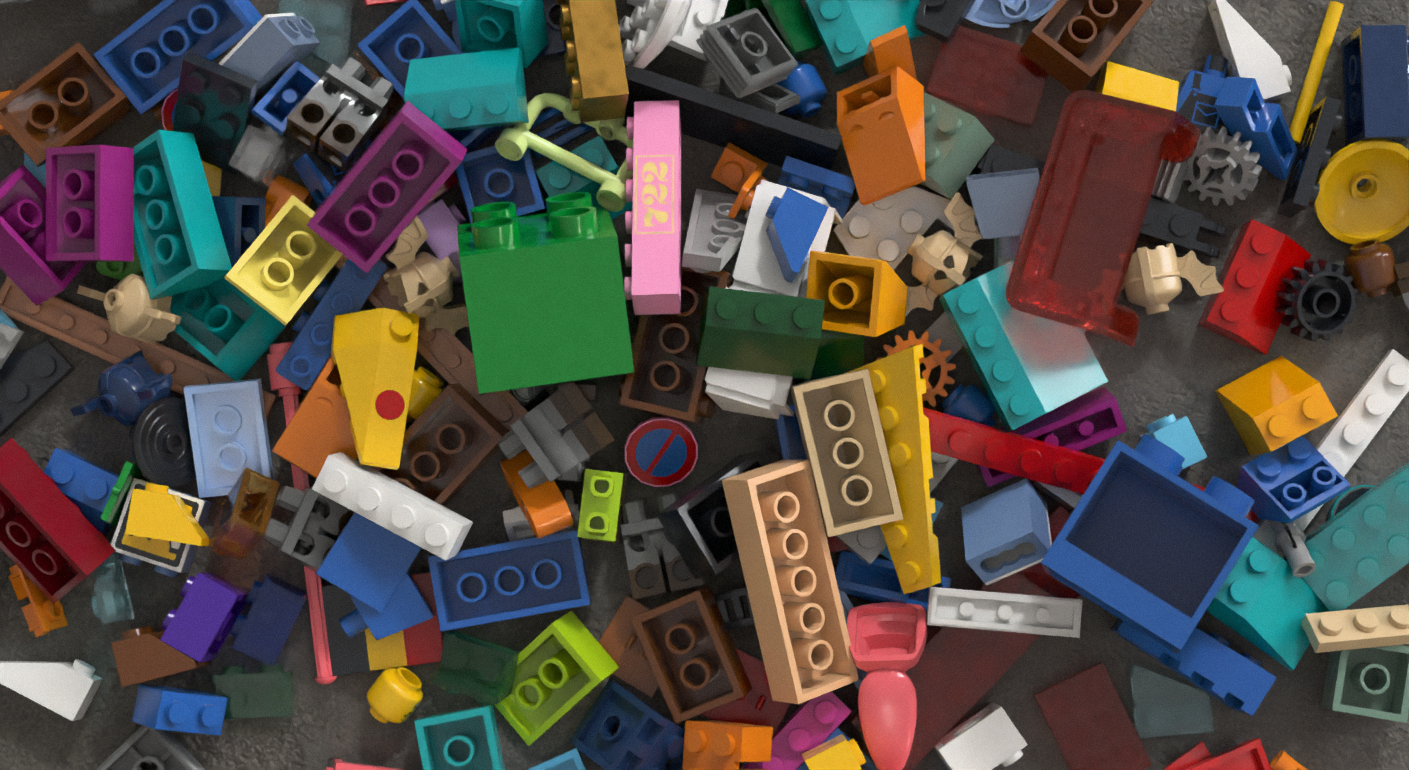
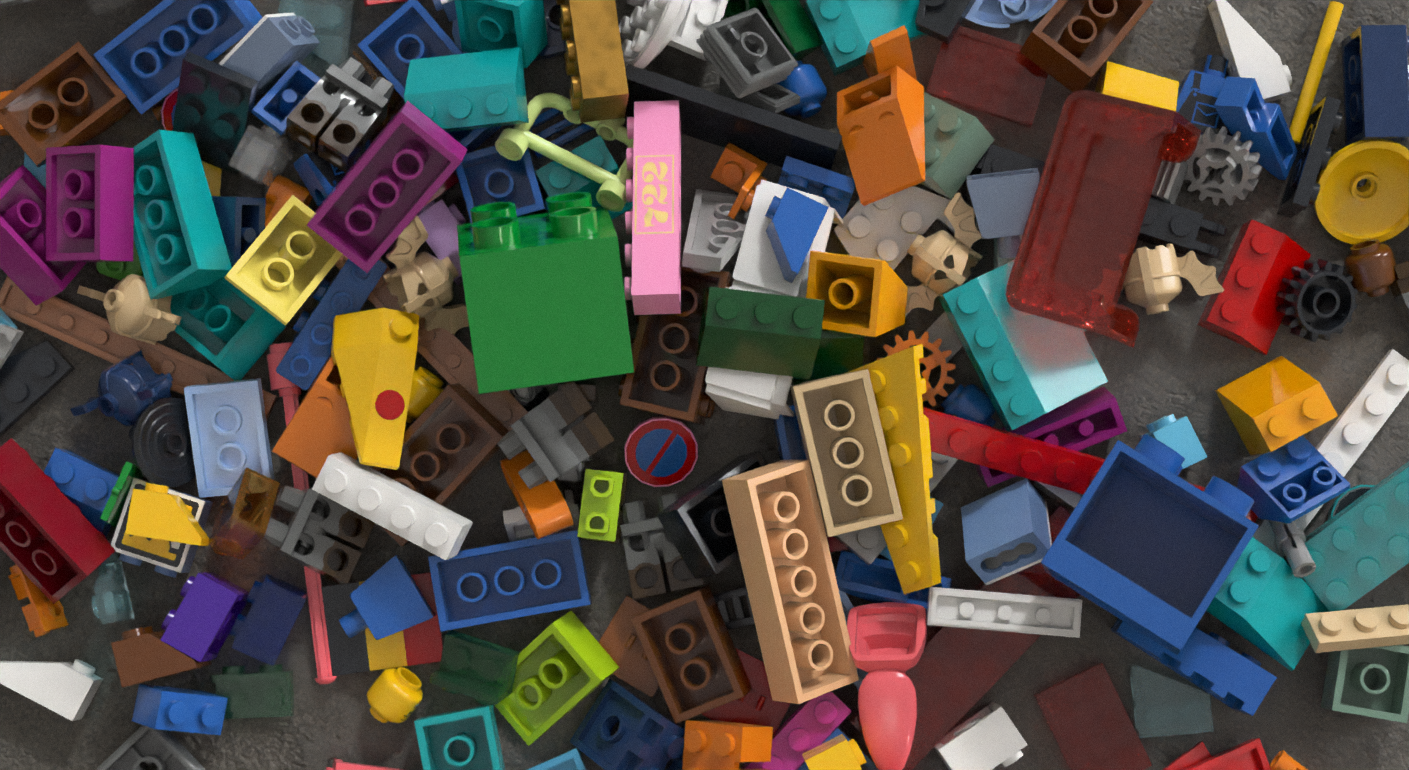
(368, 561): blue piece -> none

